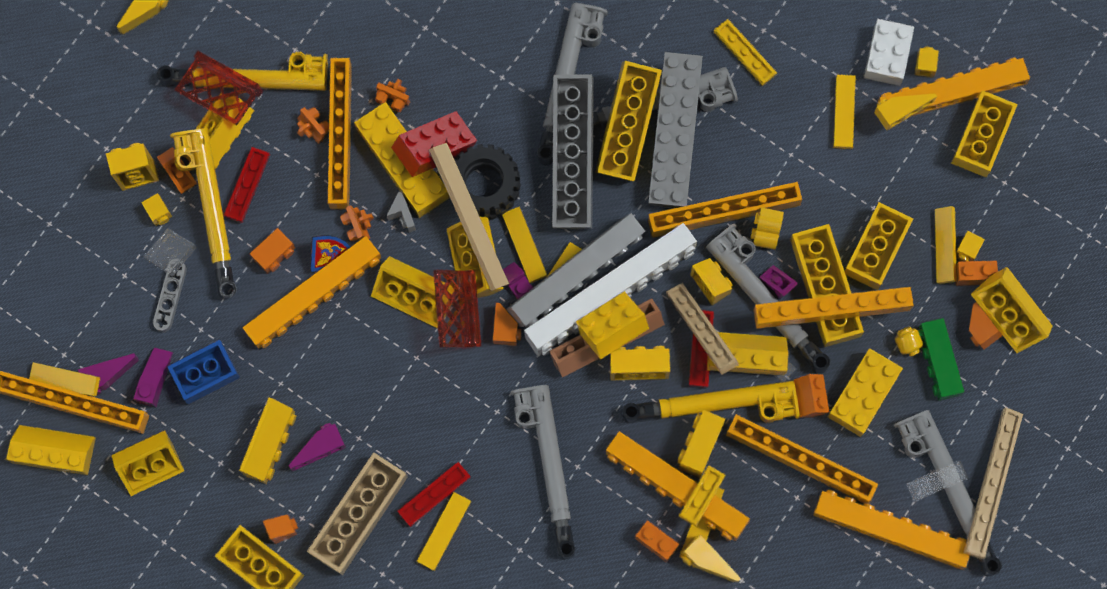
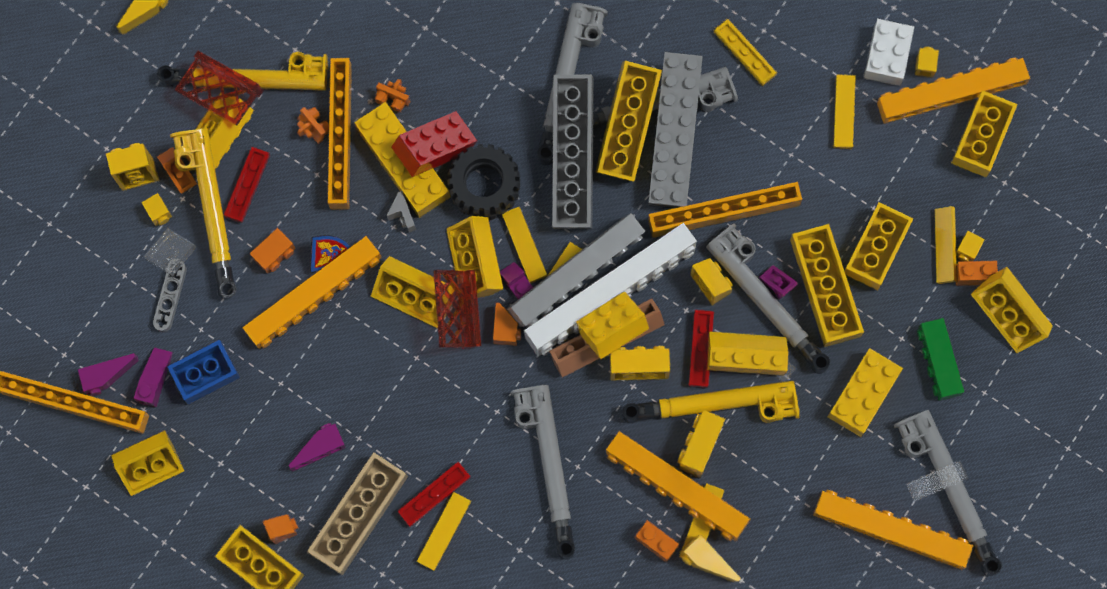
(51, 449): yellow slope -> none
(65, 379): yellow tile -> none
(267, 441): yellow slope -> none
(360, 222): orange hips -> none
(469, 216): tan tile -> none
(702, 328): tan tile -> none
(702, 495): yellow tile -> none
(768, 228): yellow brick -> none
(802, 459): light orange brick -> none
(811, 395): orange brick -> none
(833, 307): light orange brick -> none
(900, 108): yellow slope -> none
(909, 341): yellow head -> none
(982, 328): orange slope -> none
(993, 483): tan tile -> none

